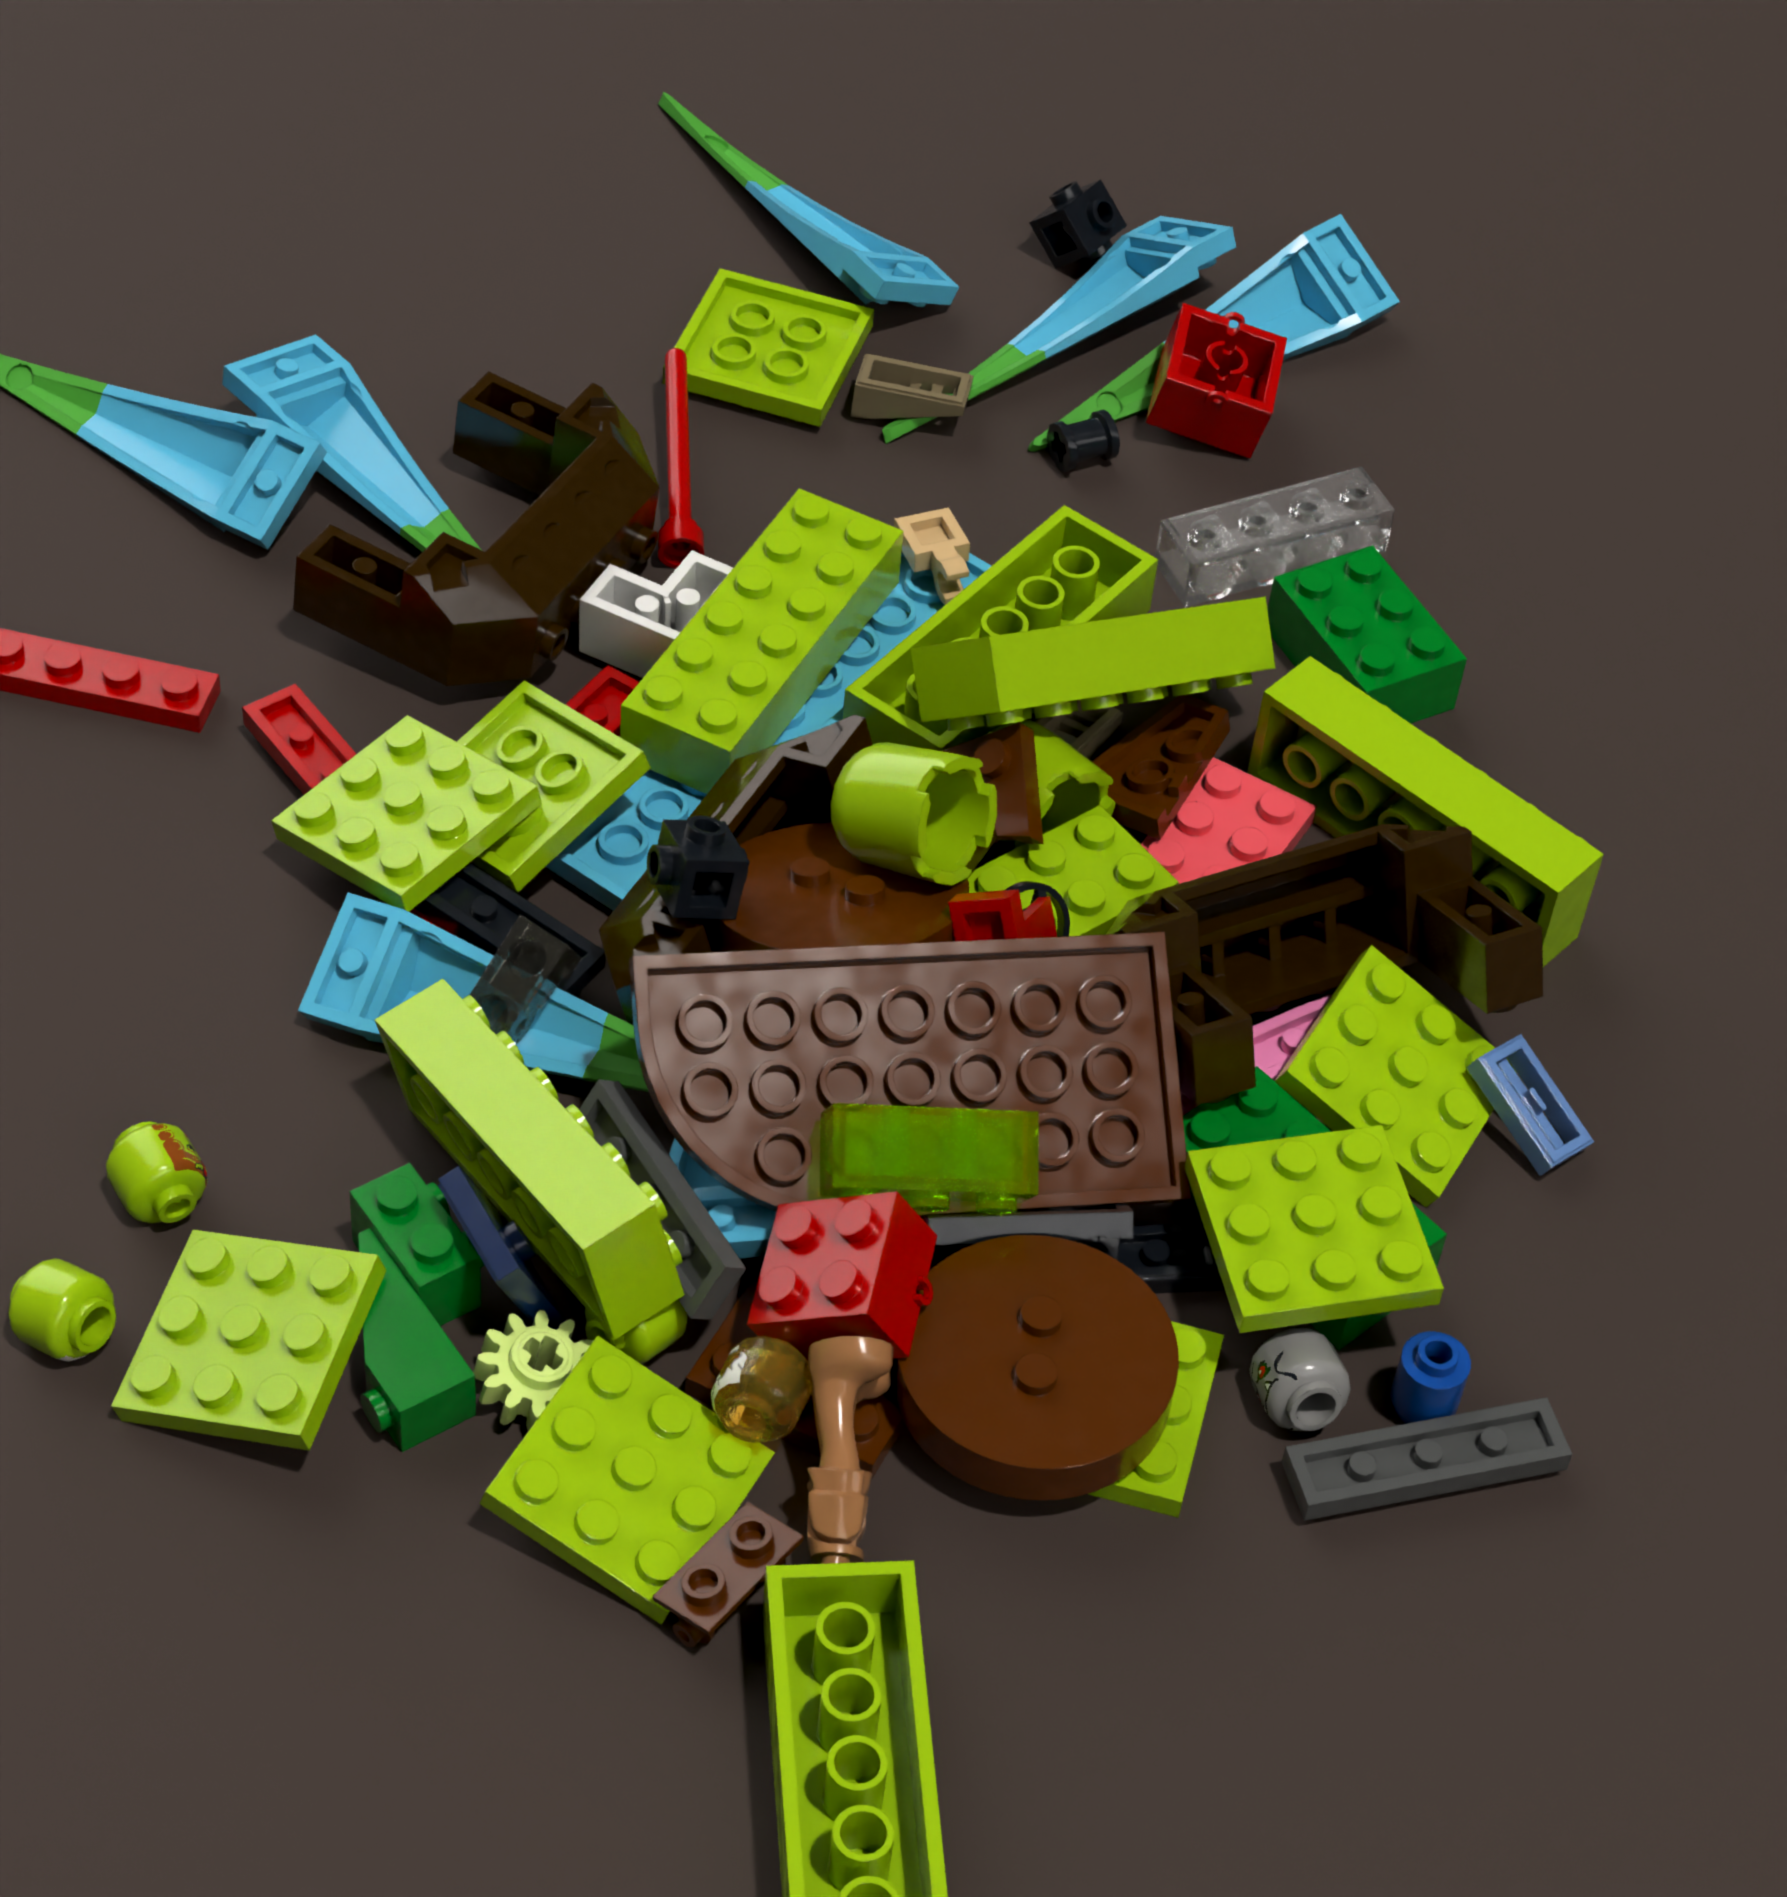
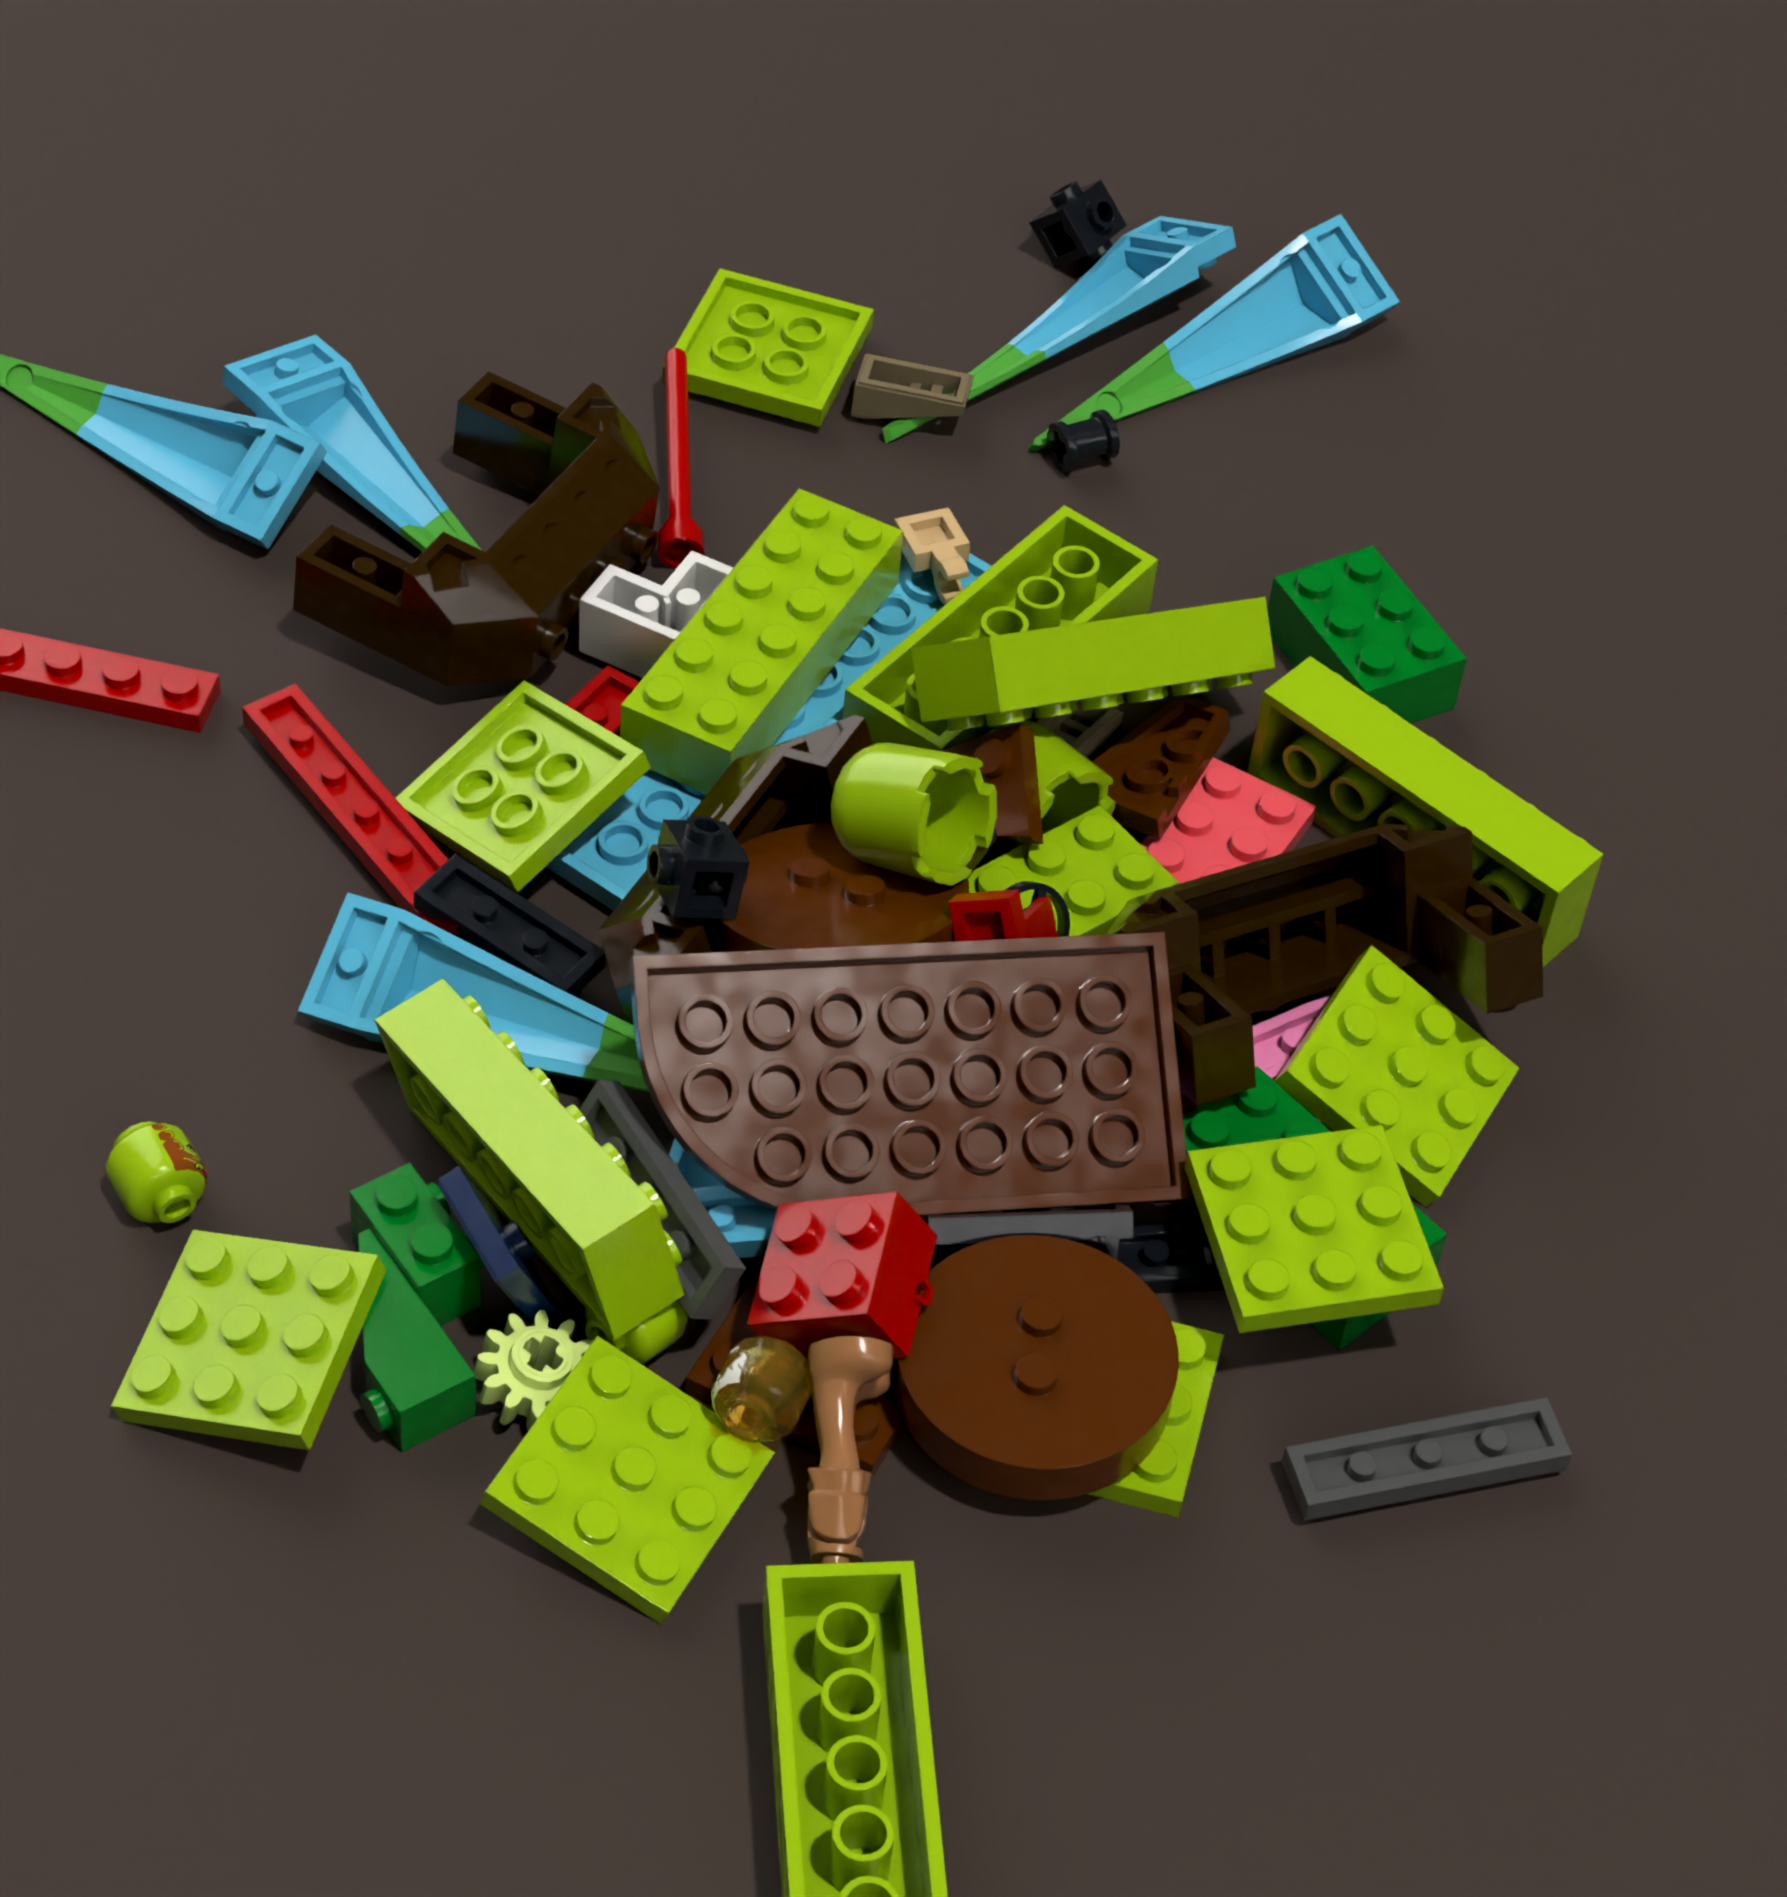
(62, 1310): lime head -> none
(406, 813): lime plate -> none
(522, 977): clear smoke leg -> none
(725, 1572): reddish brown hinge -> none
(861, 259): medium azure plate -> none
(931, 1155): clear neon green brick -> none
(1217, 380): red brick -> none
(1270, 534): clear brick -> none
(1300, 1379): light grey head -> none
(1430, 1377): blue brick -> none
(1524, 1108): medium blue tile -> none

